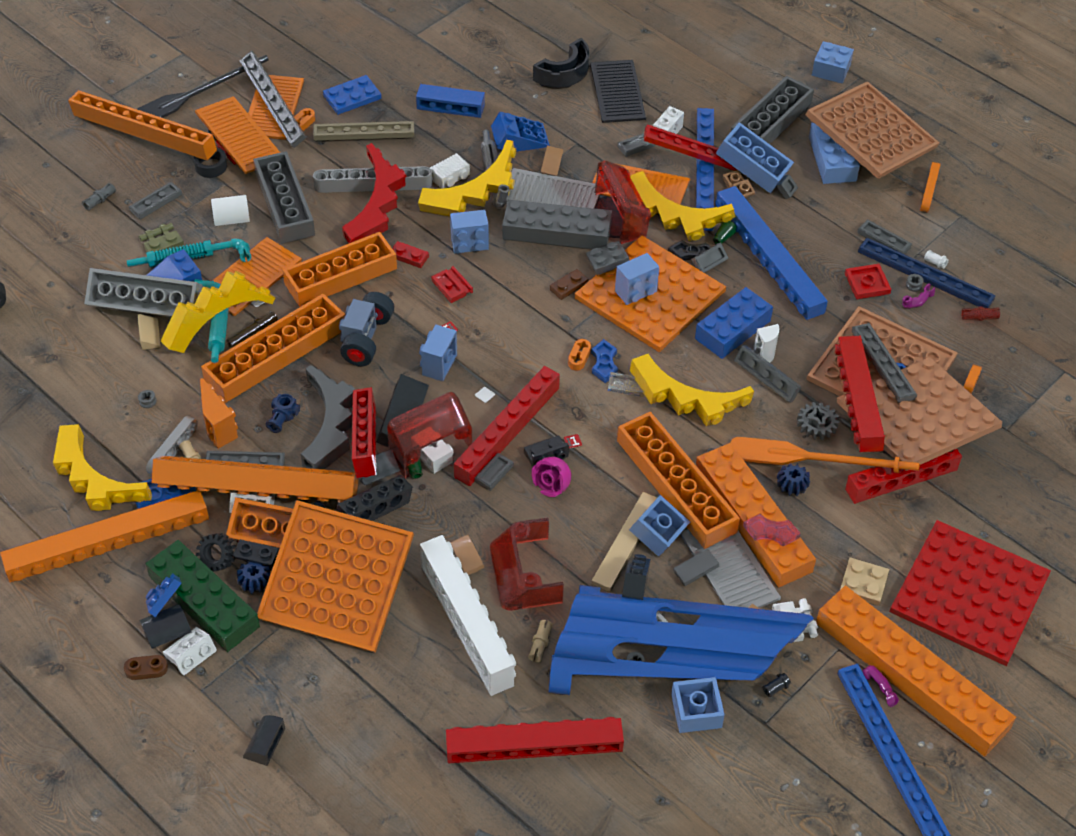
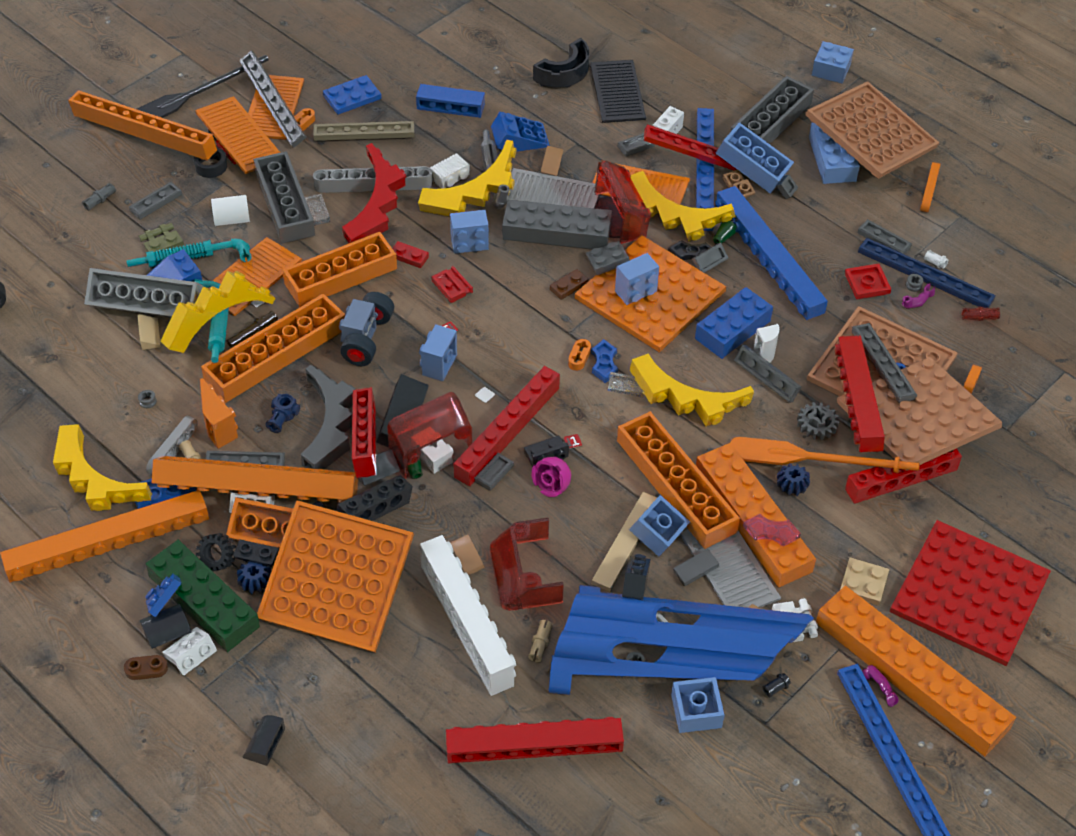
(318, 209): none -> clear plate

